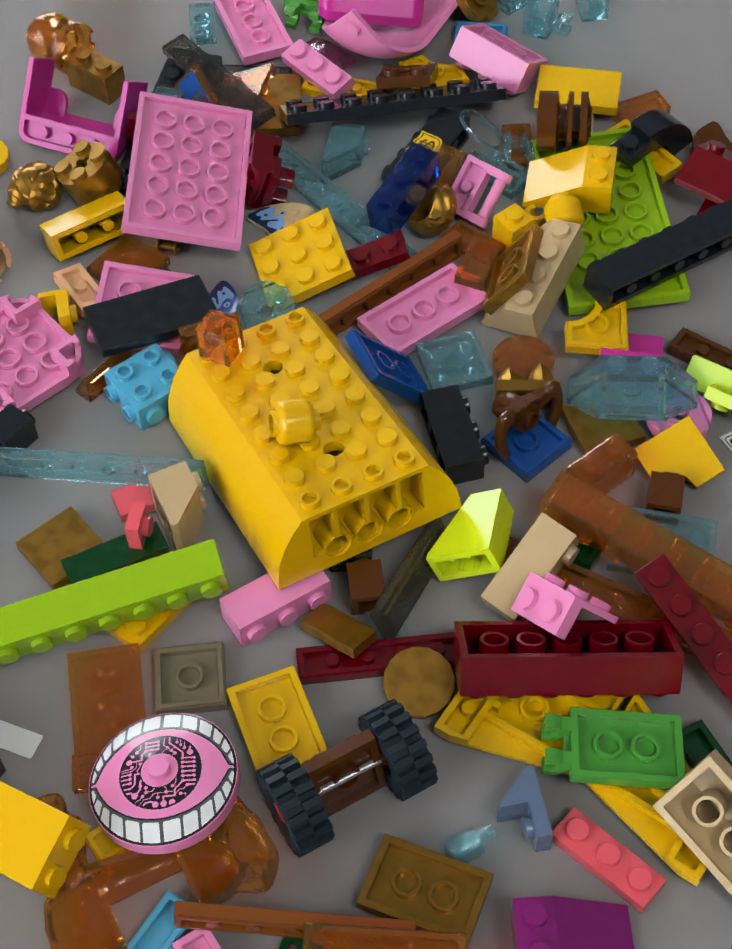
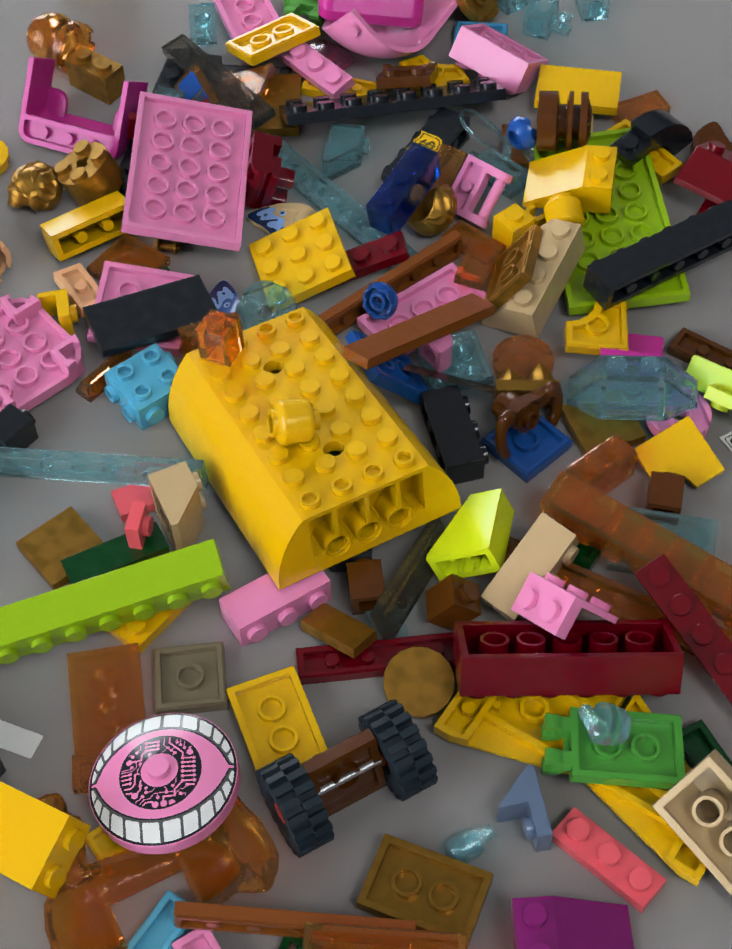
(272, 39): none -> yellow tile
(372, 302): none -> blue plate
(418, 331): none -> dark orange tile
(438, 353): none -> bright pink brick
(449, 378): none -> dark brown sticker
(452, 601): none -> reddish brown brick
(521, 133): none -> blue plate
(605, 723): none -> clear light blue piece

